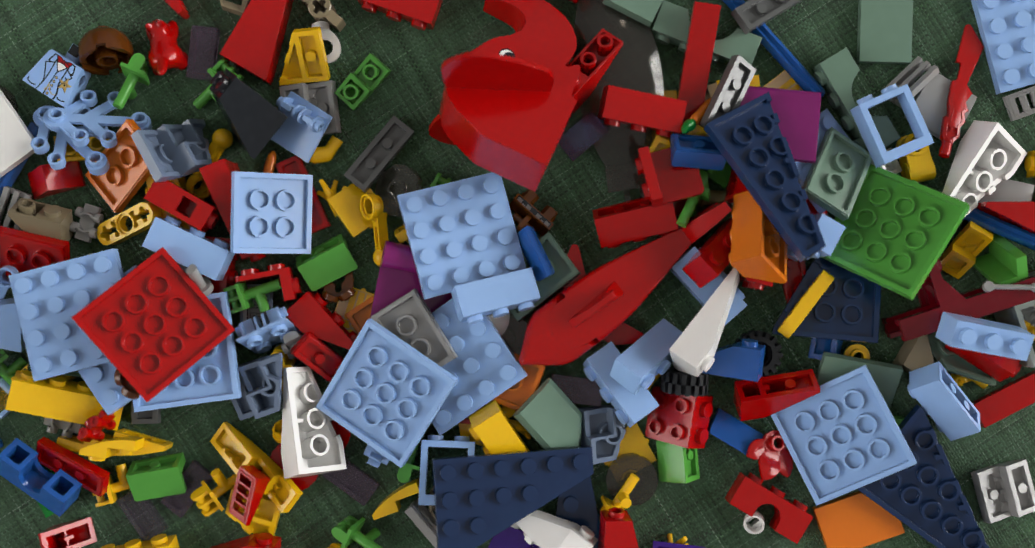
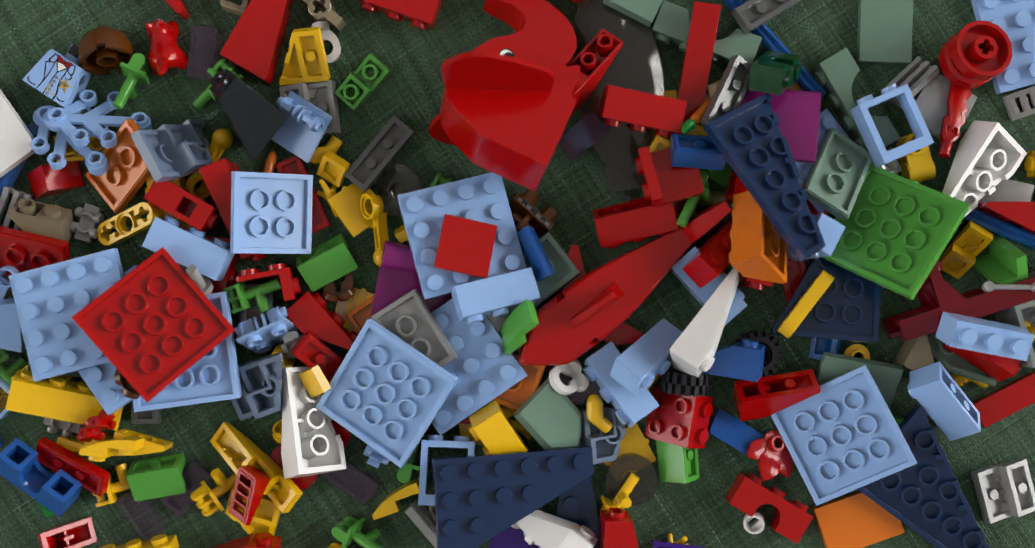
(314, 381): none -> yellow tile
(333, 168): none -> yellow plate
(465, 246): none -> red tile
(517, 325): none -> bright green slope
(578, 382): none -> white piece
(595, 413): none -> yellow arm
(774, 72): none -> dark green brick
(975, 54): none -> red wheel

